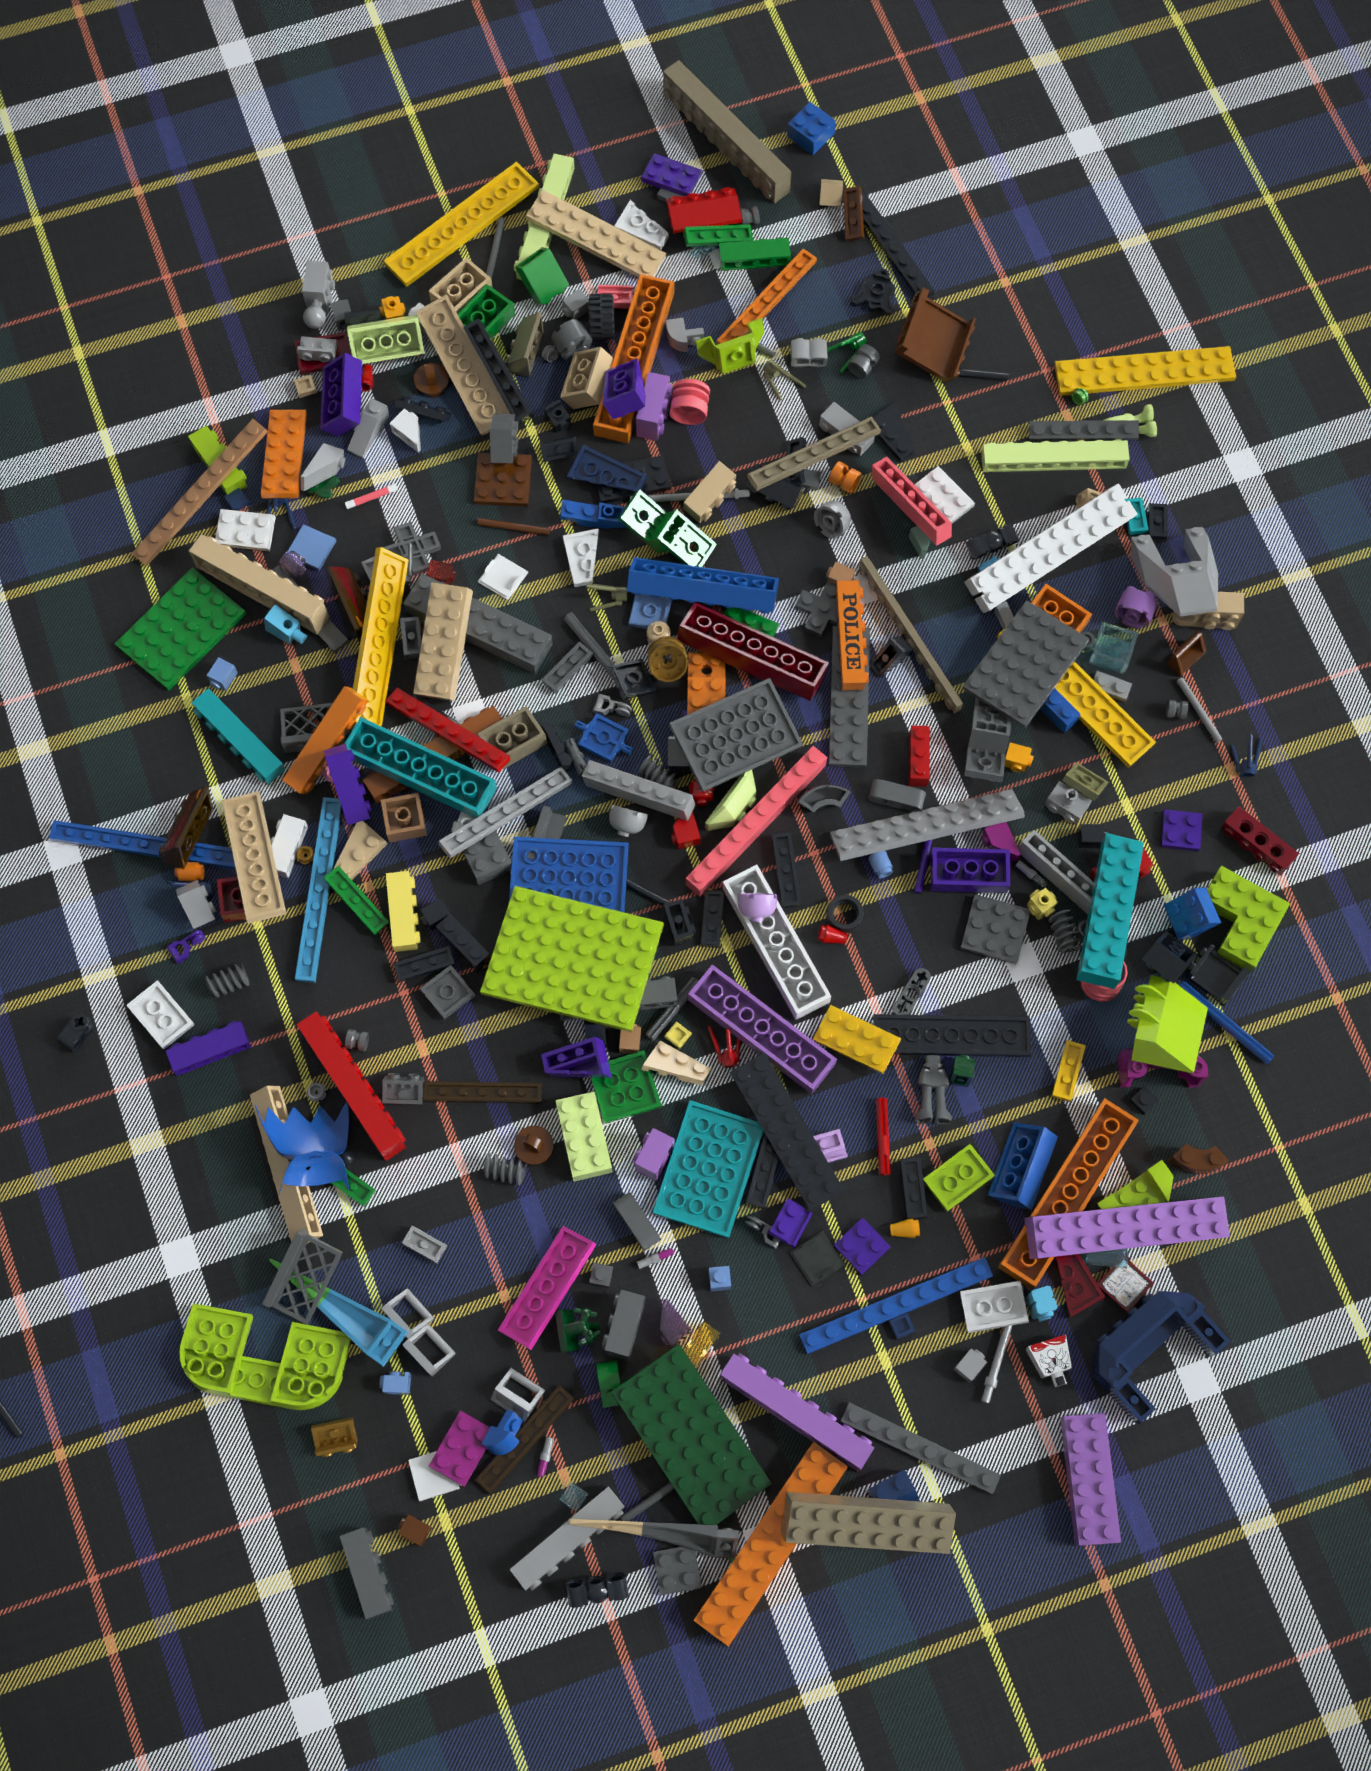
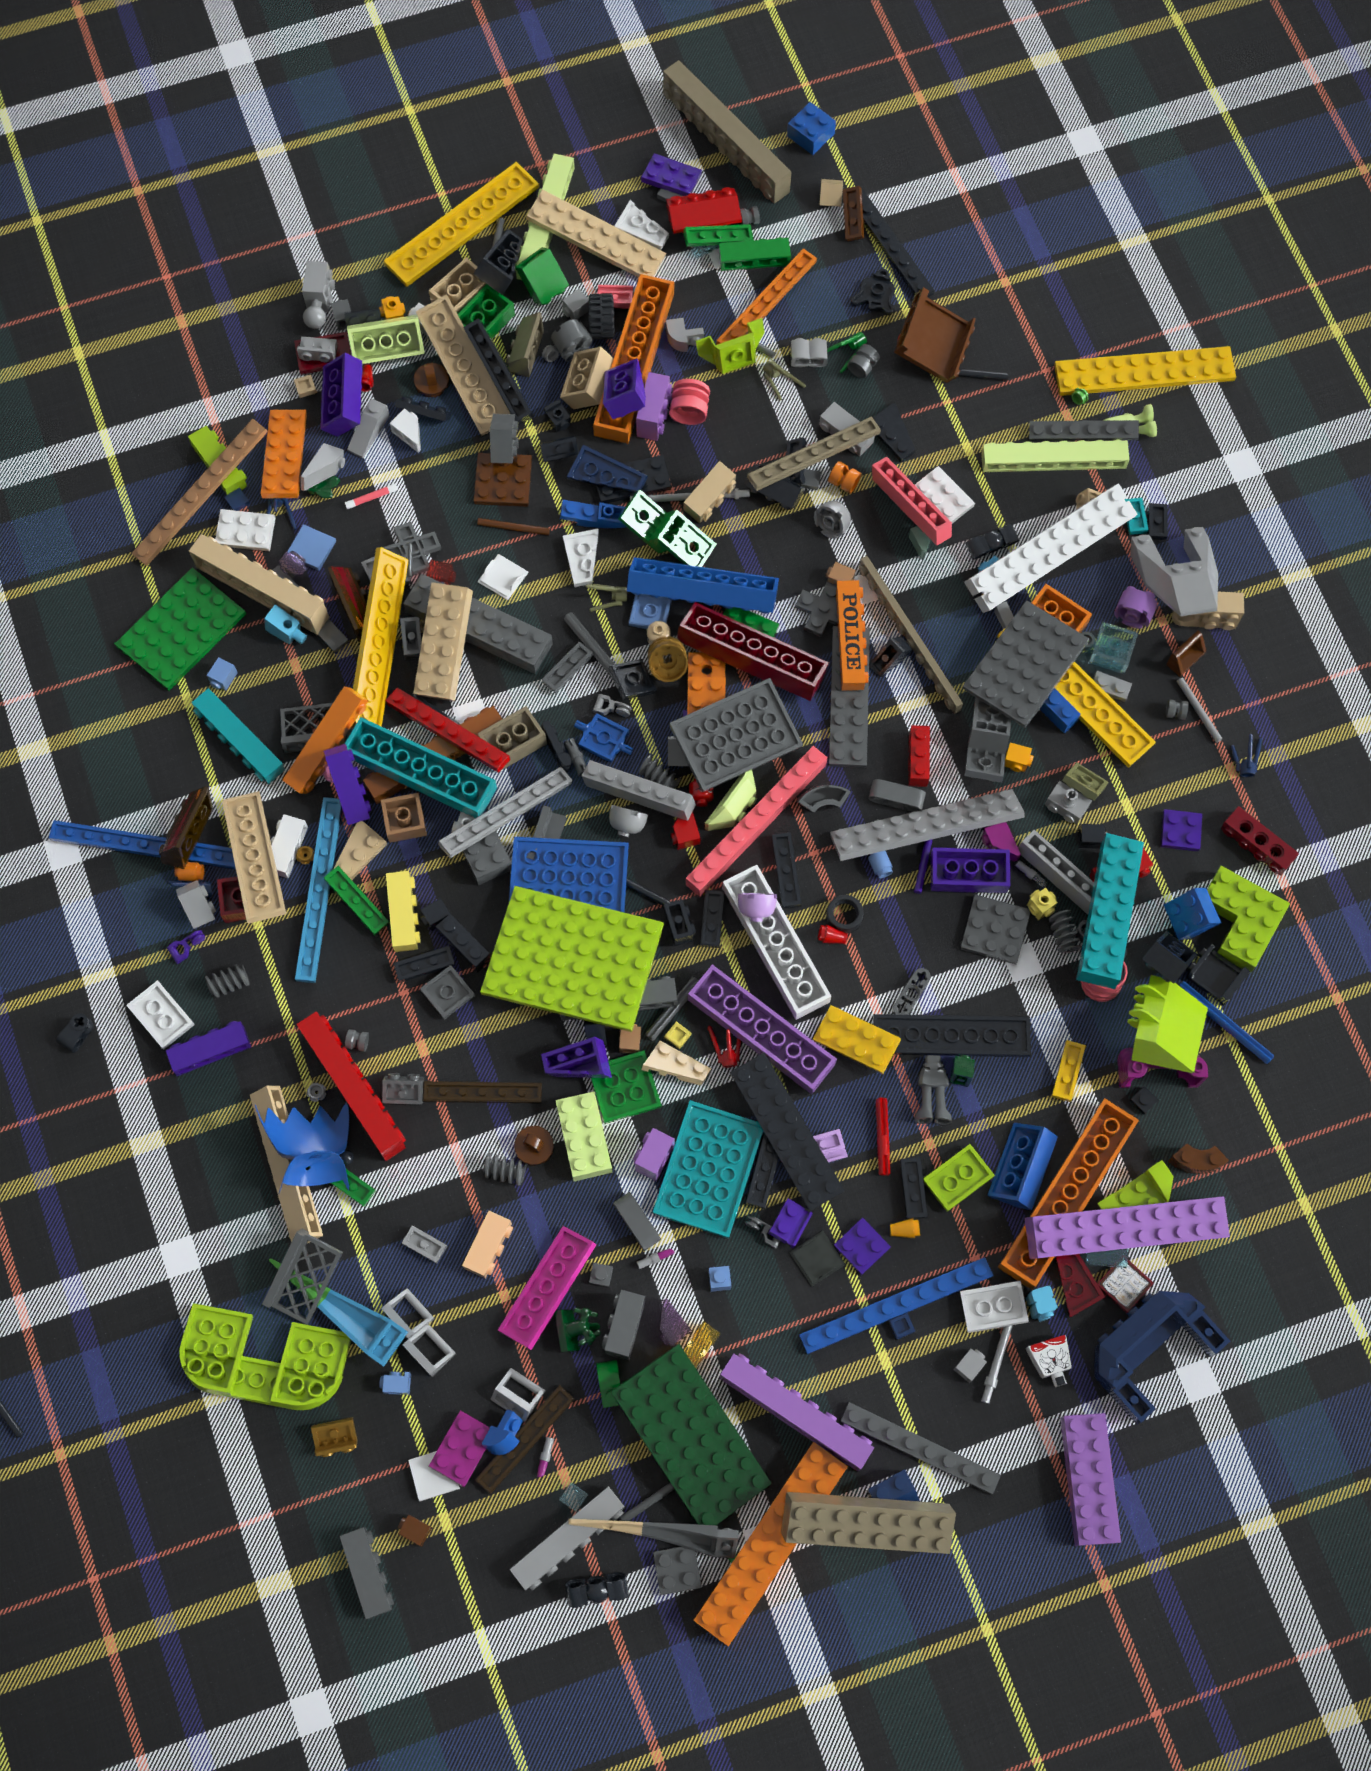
(488, 1244): none -> light nougat brick
(499, 263): none -> black wedge

